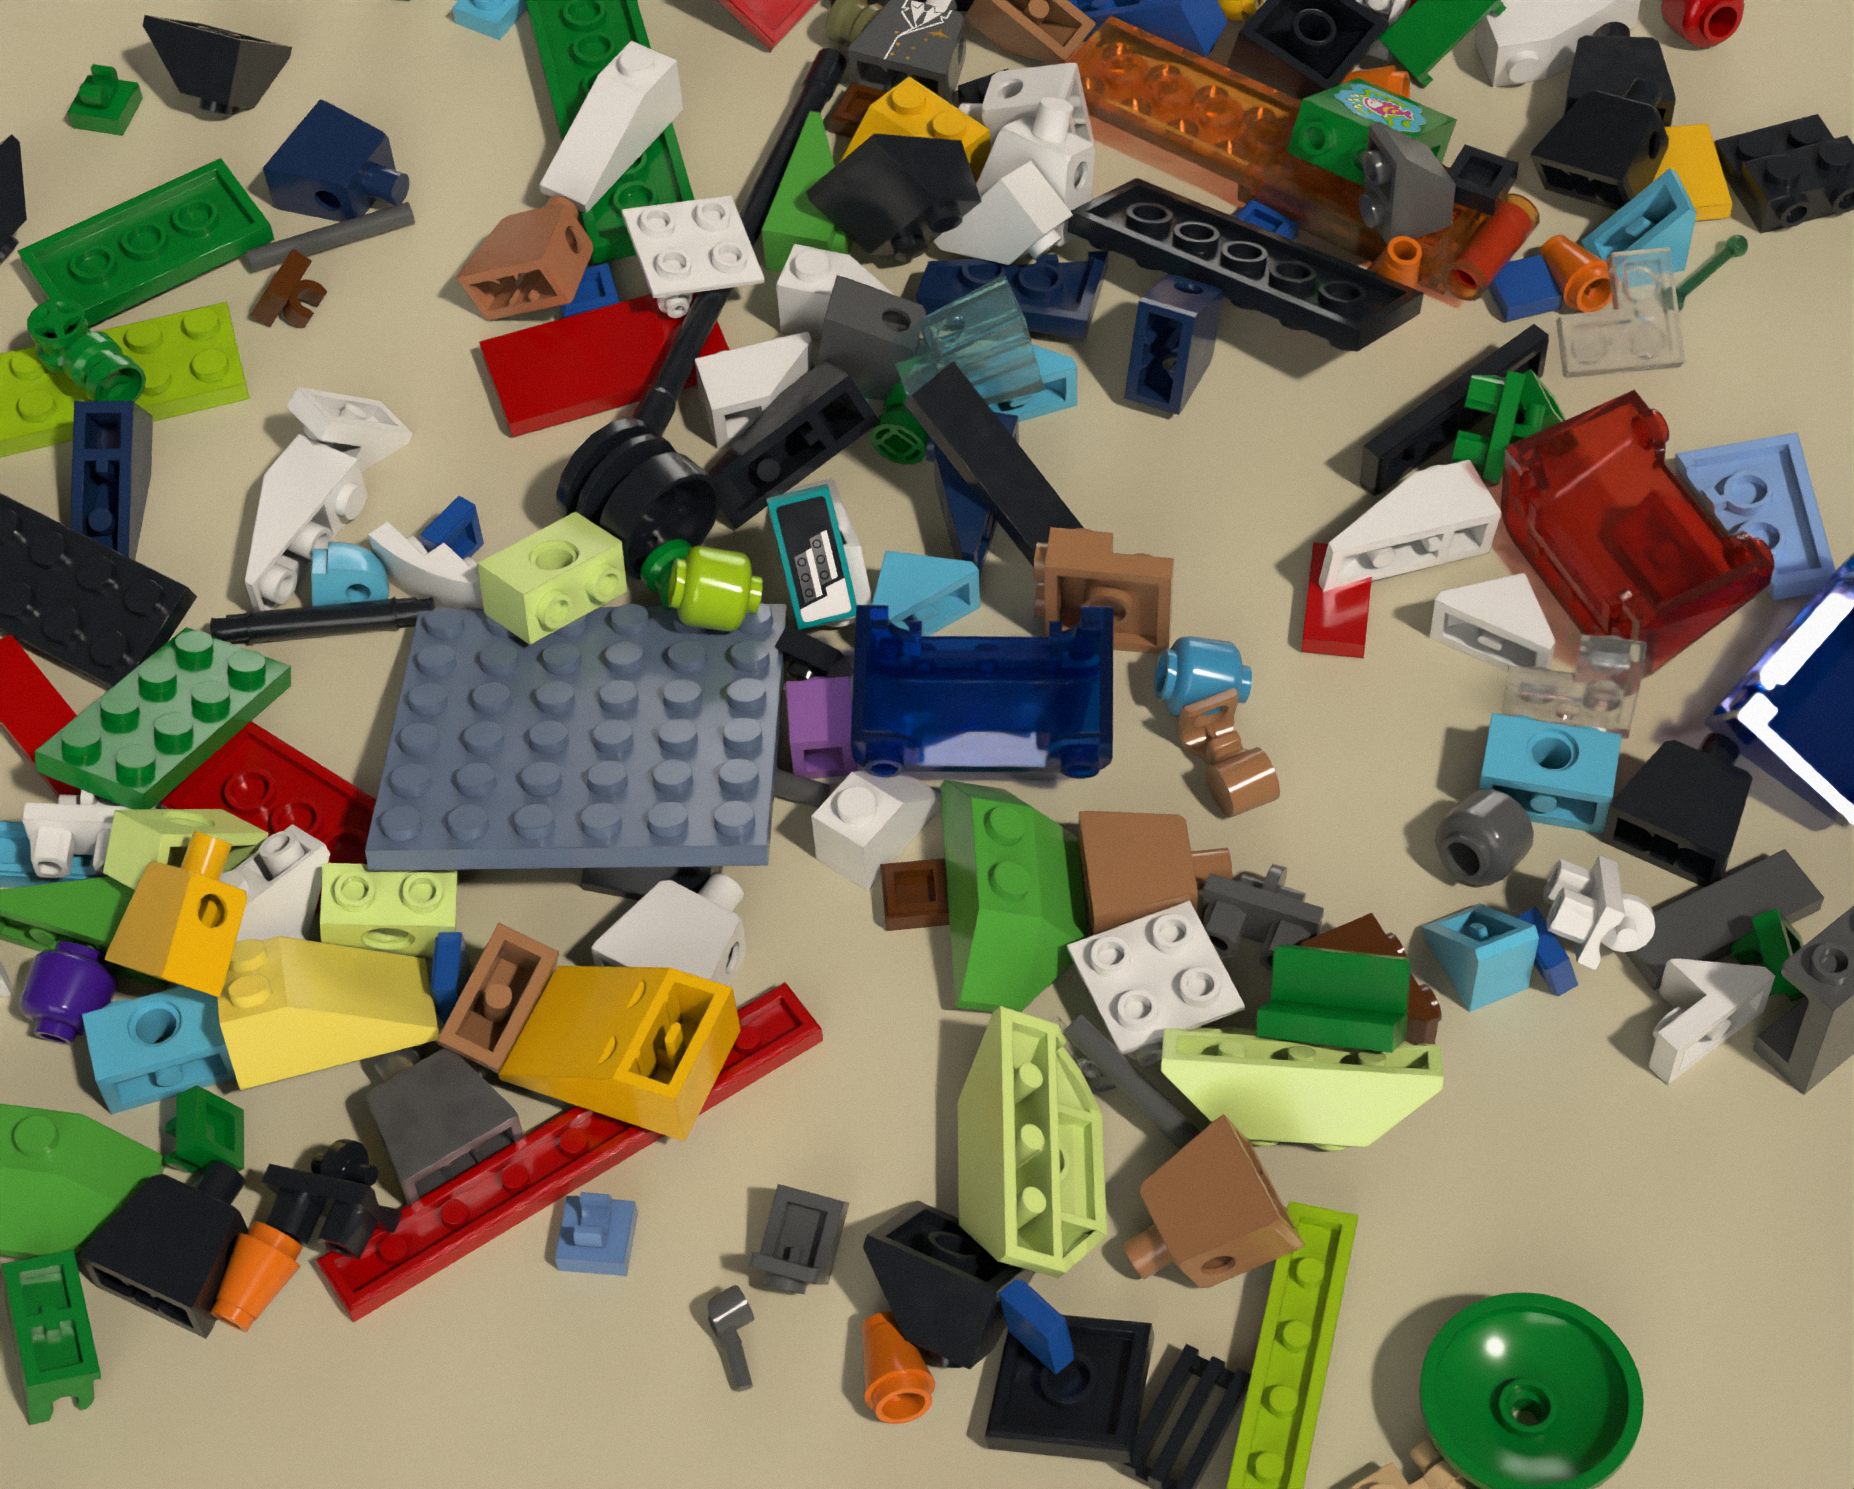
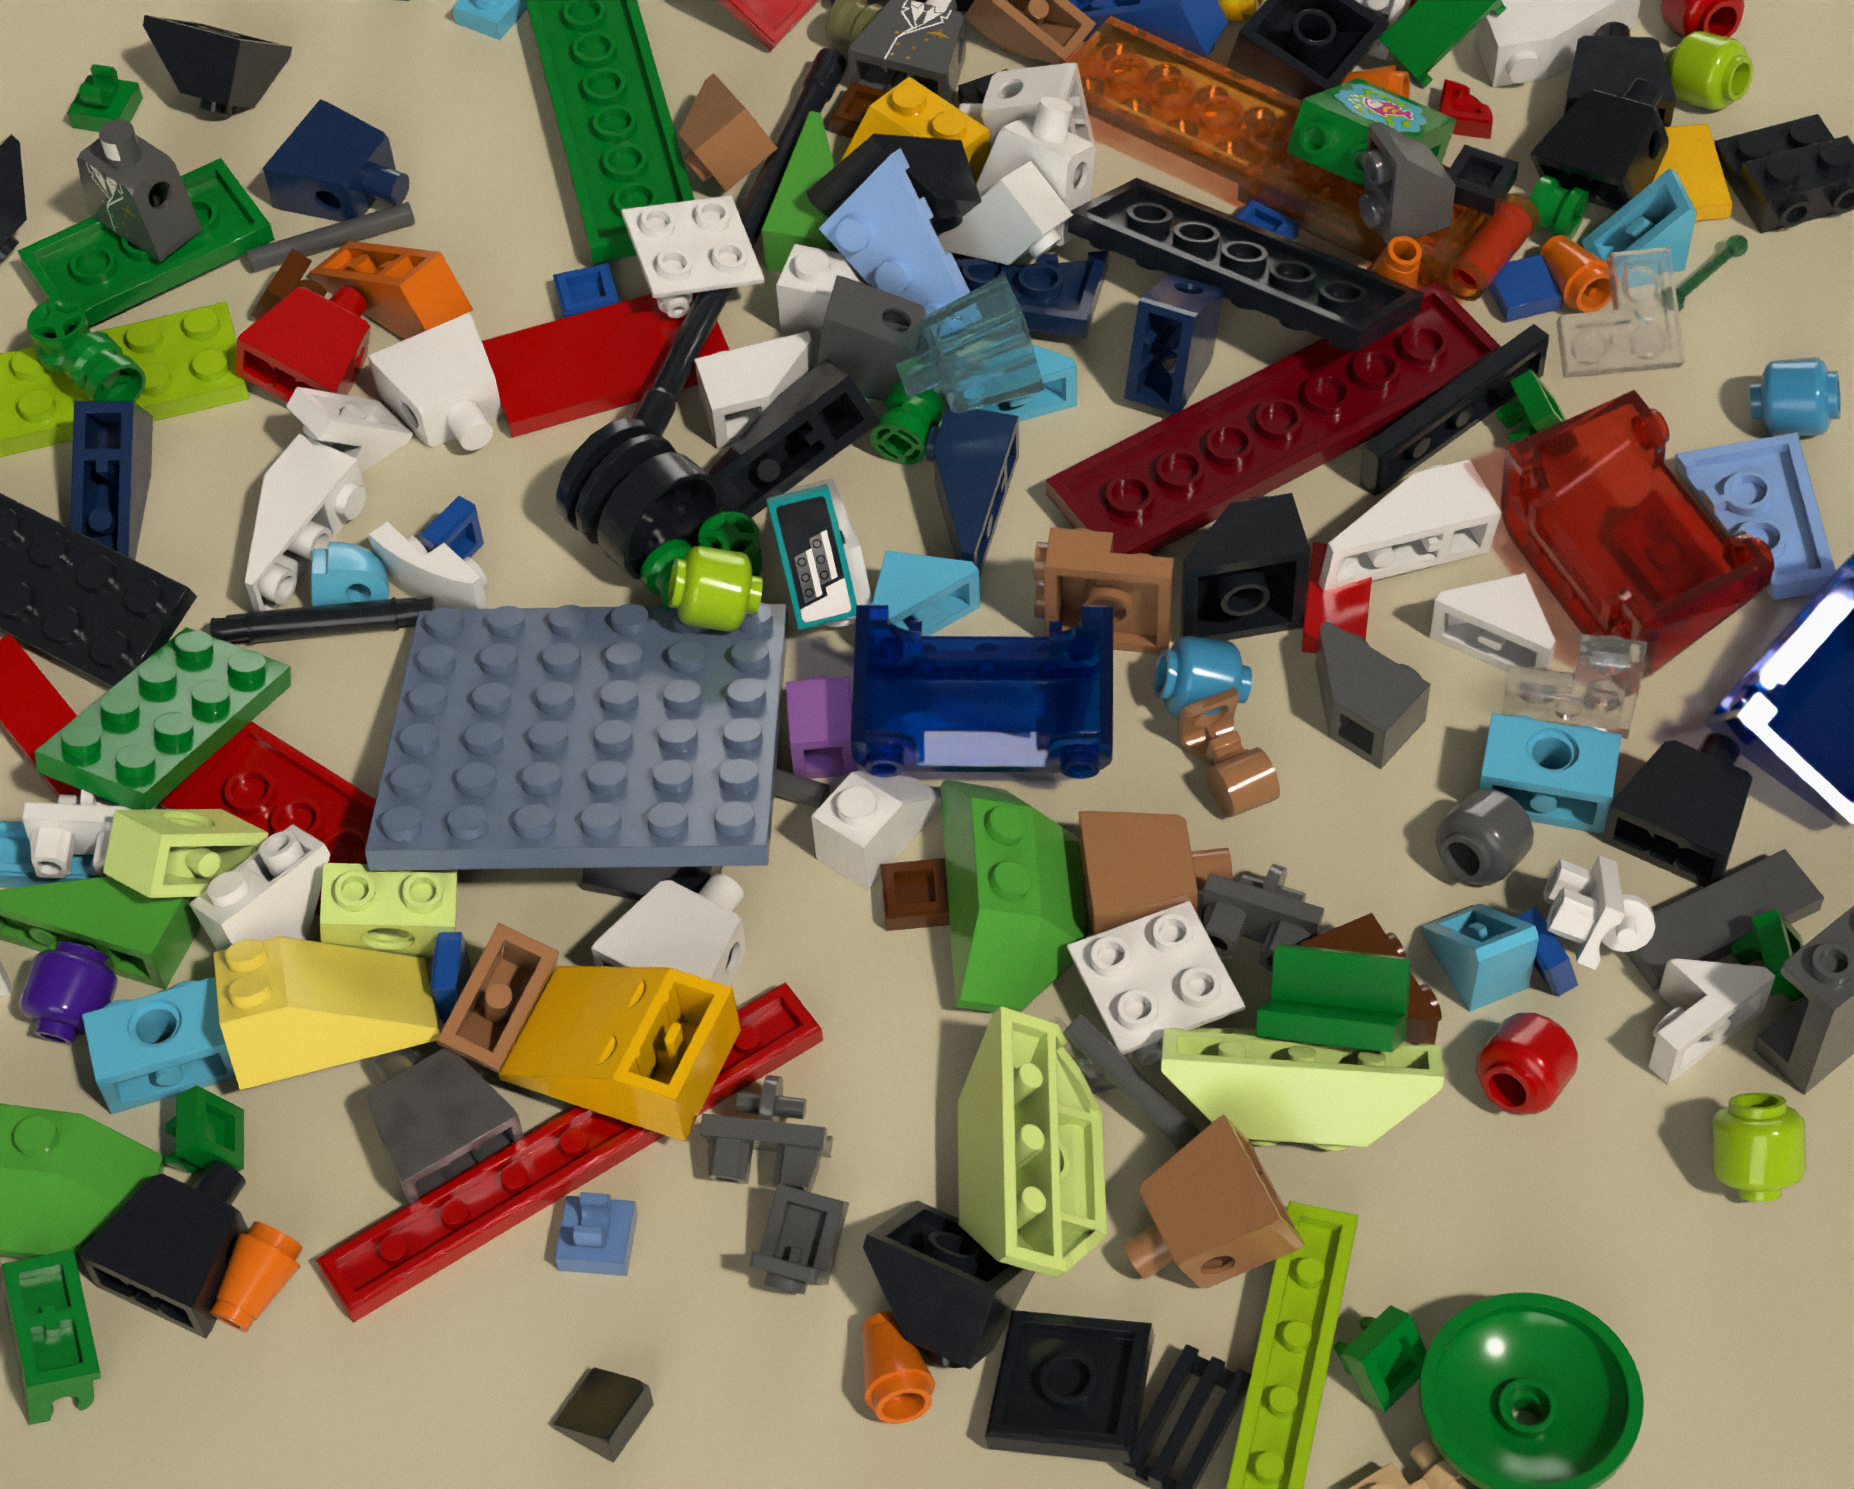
(136, 191): none -> dark grey torso
(183, 920): yellow torso -> none
(306, 344): none -> red torso
(334, 1190): black hips -> none
(401, 285): none -> orange slope
(440, 384): none -> white torso
(529, 261): nougat torso -> none
(552, 577): yellowish green brick -> none
(605, 1412): none -> black slope
(615, 125): white slope -> none
(723, 136): none -> medium nougat slope
(728, 1313): dark grey hand -> none
(734, 533): none -> green wheel
(796, 1145): none -> dark grey hips
(811, 657): black plate -> none
(892, 241): none -> light blue wing
(989, 459): black tile -> none
(1037, 1325): blue tile -> none
(1247, 572): none -> black slope
(1266, 429): none -> dark red plate
(1366, 696): none -> dark grey slope
(1384, 1357): none -> green tile
(1471, 115): none -> red tile
(1497, 397): green hips -> none
(1526, 1063): none -> red head
(1559, 208): none -> green wheel
(1709, 70): none -> lime head
(1758, 1146): none -> lime head
(1796, 397): none -> dark azure head

